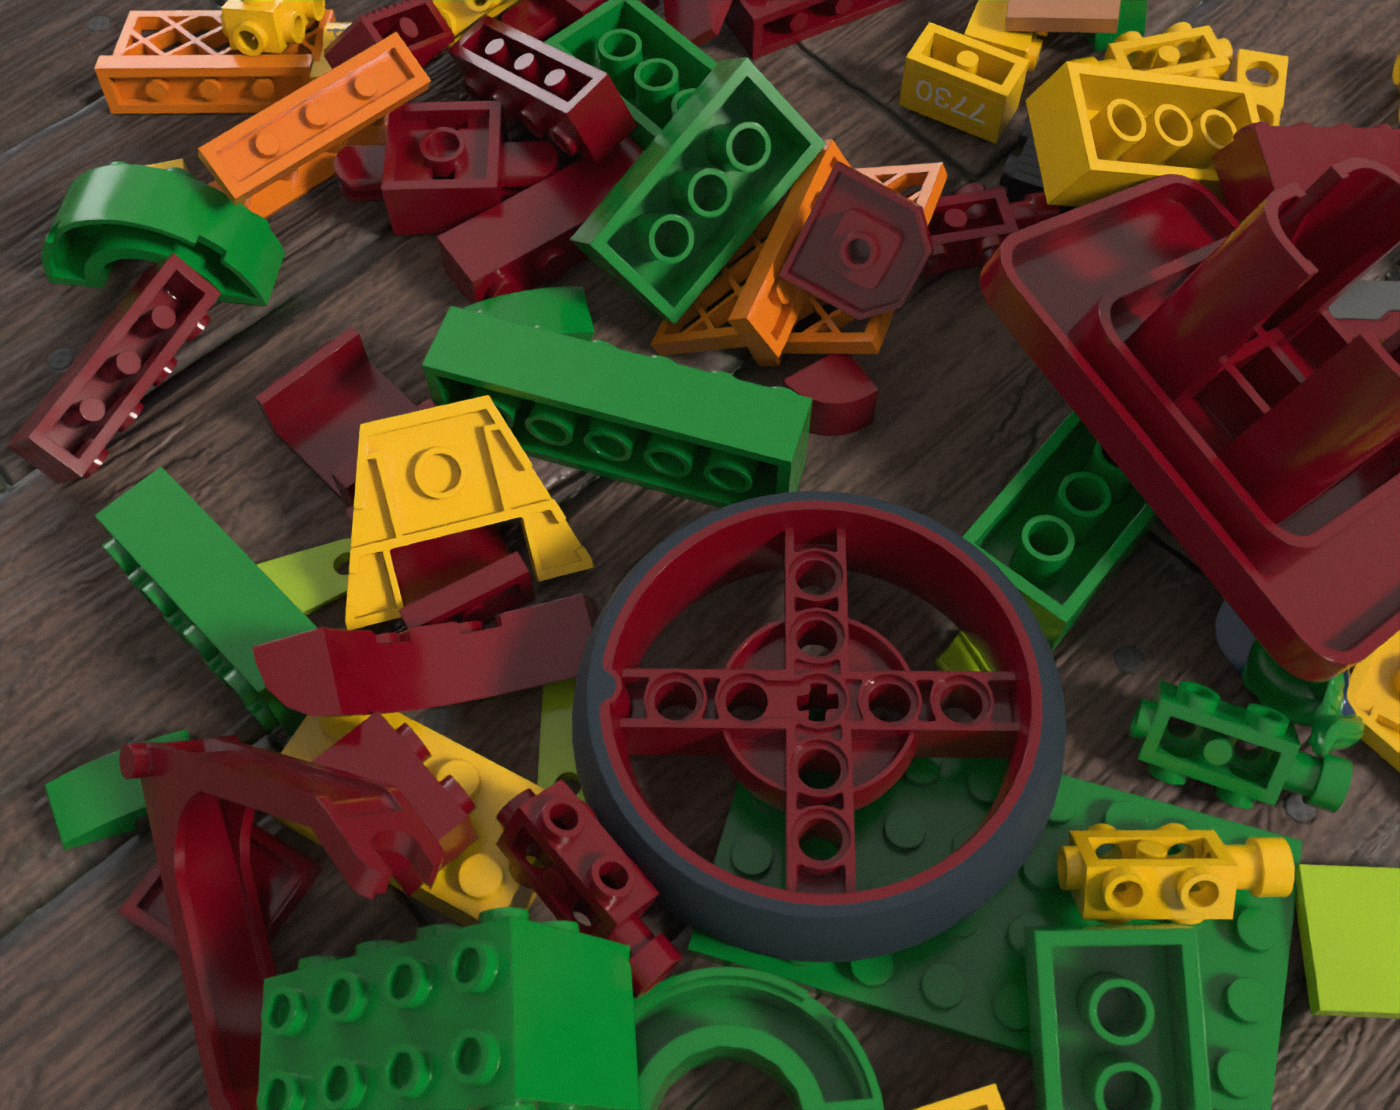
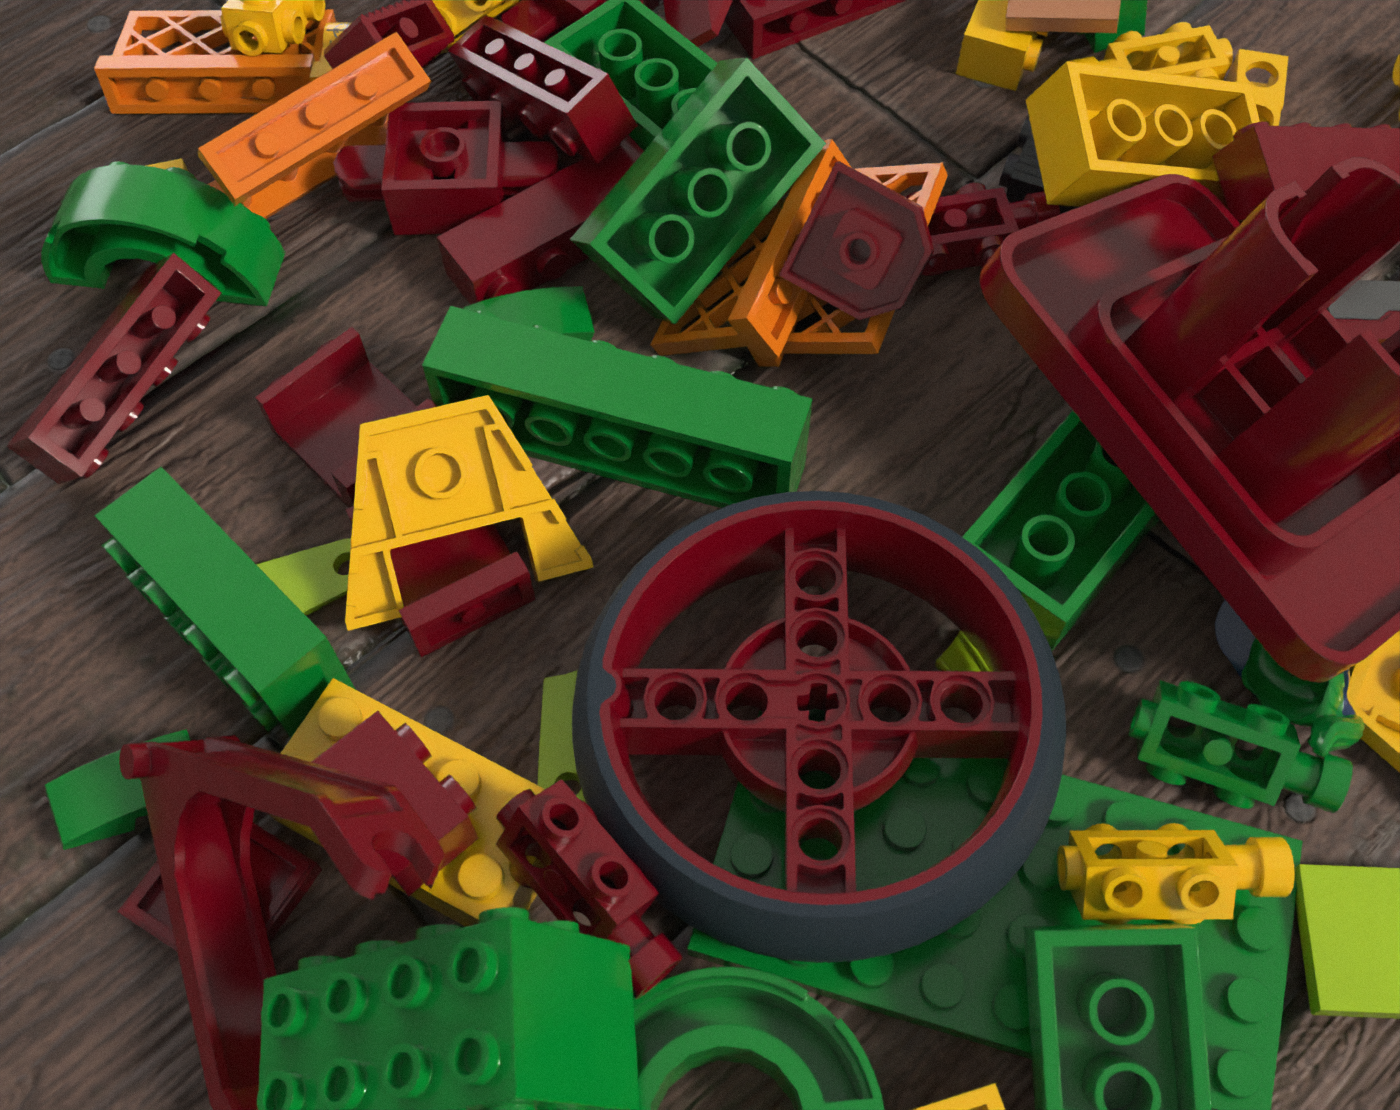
(427, 665): dark red brick -> none
(840, 392): dark red brick -> none
(962, 82): yellow brick -> none

